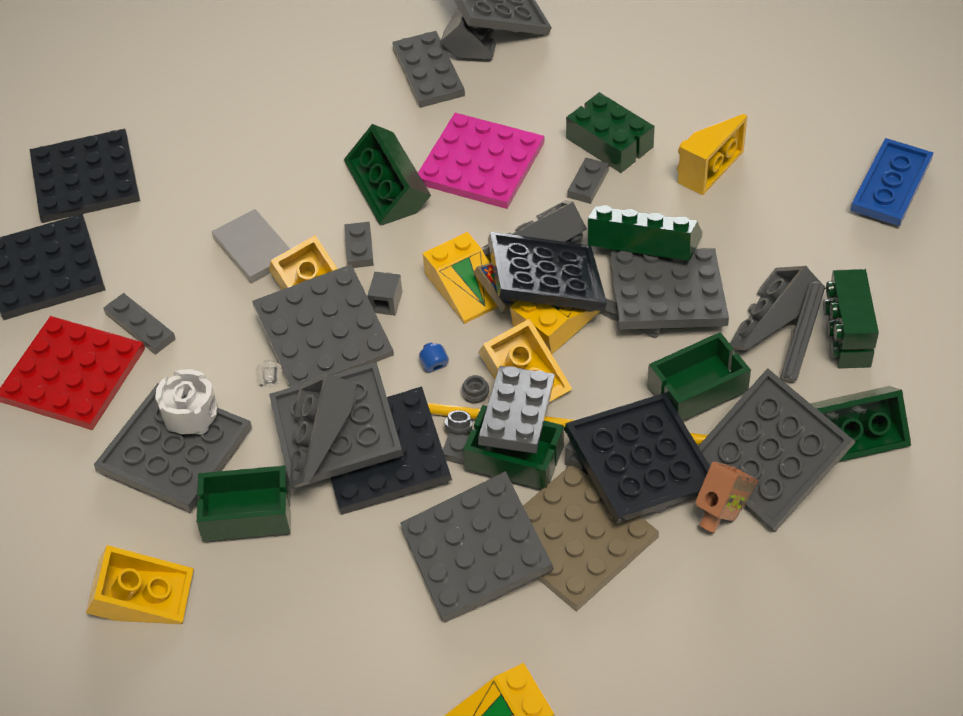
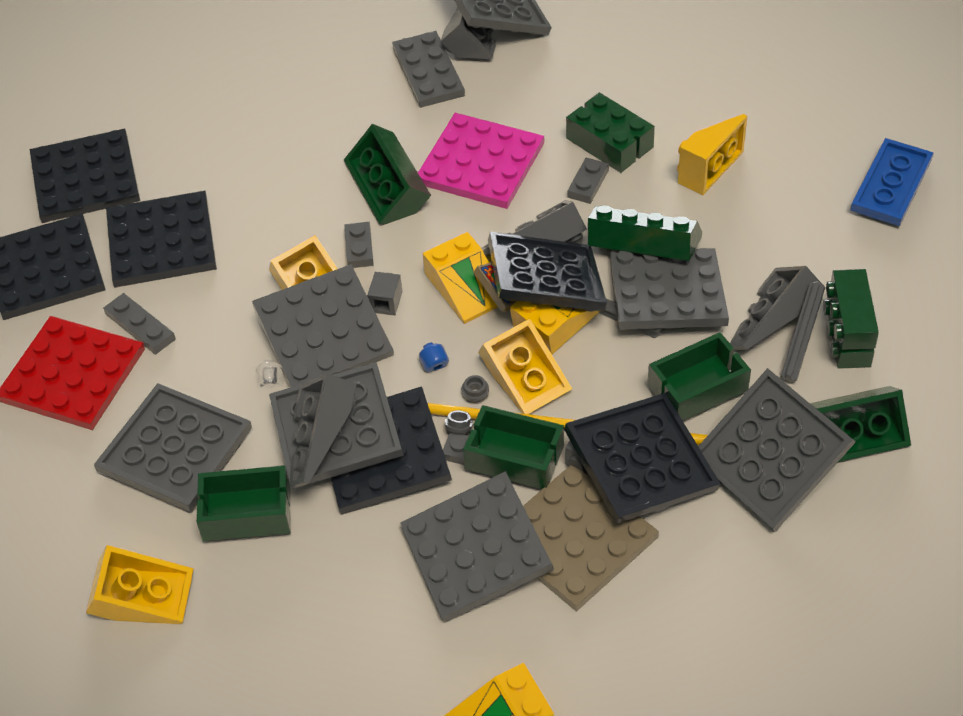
(160, 239): none -> black plate
(186, 402): white brick -> none
(250, 244): light grey tile -> none
(517, 409): plate -> none
(723, 494): nougat torso -> none

